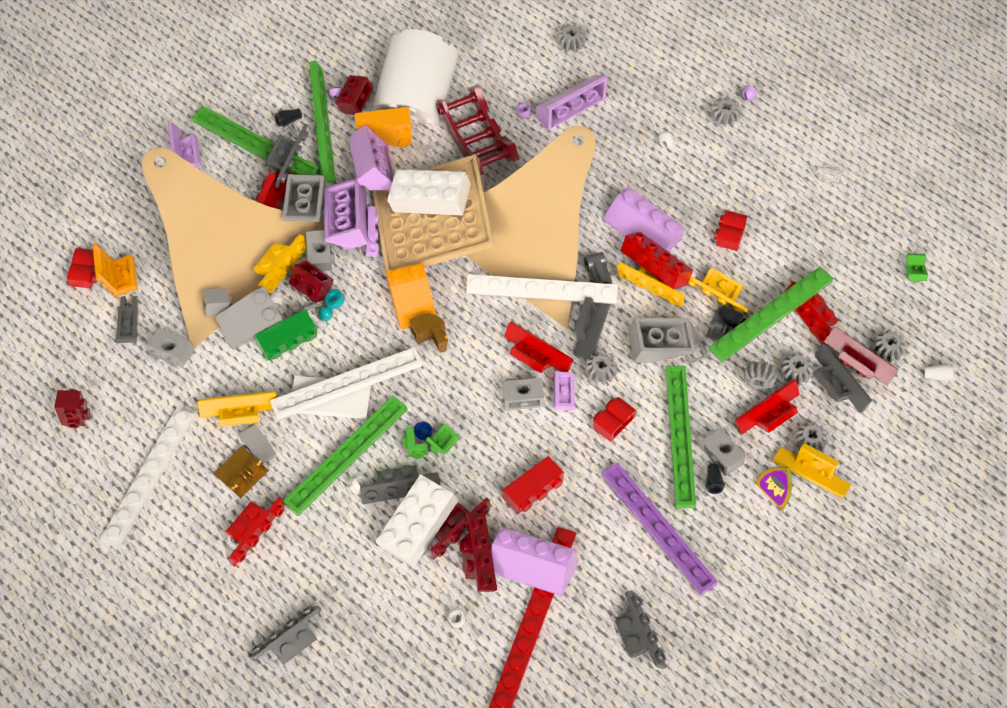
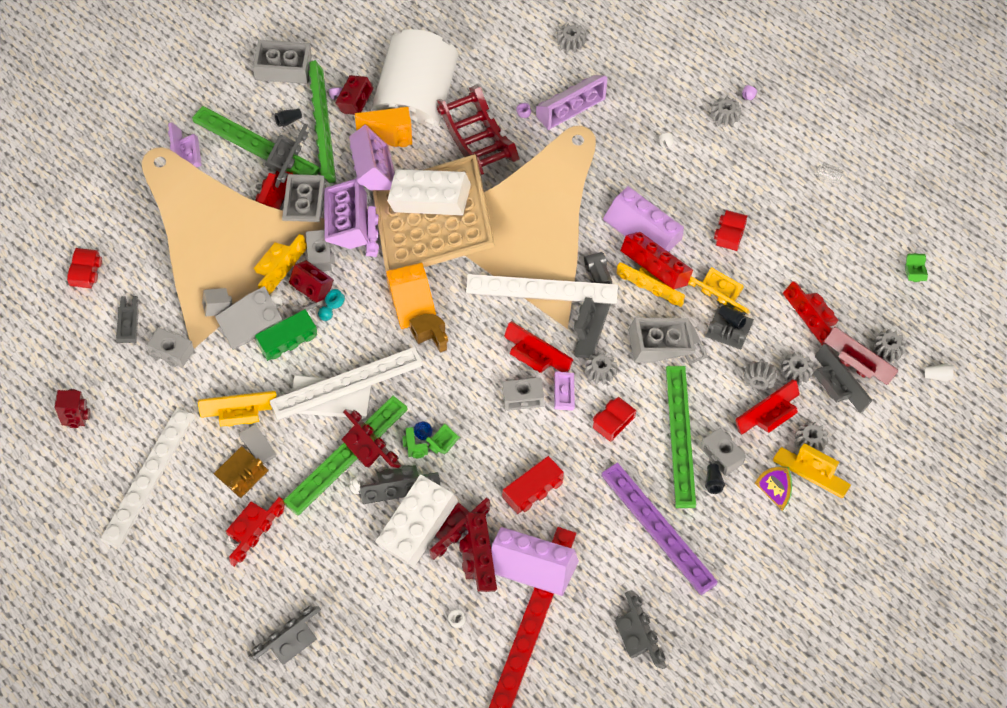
(115, 274): light orange plate -> none
(282, 61): none -> light grey brick
(365, 444): none -> dark red bracket
(770, 314): bright green plate -> none

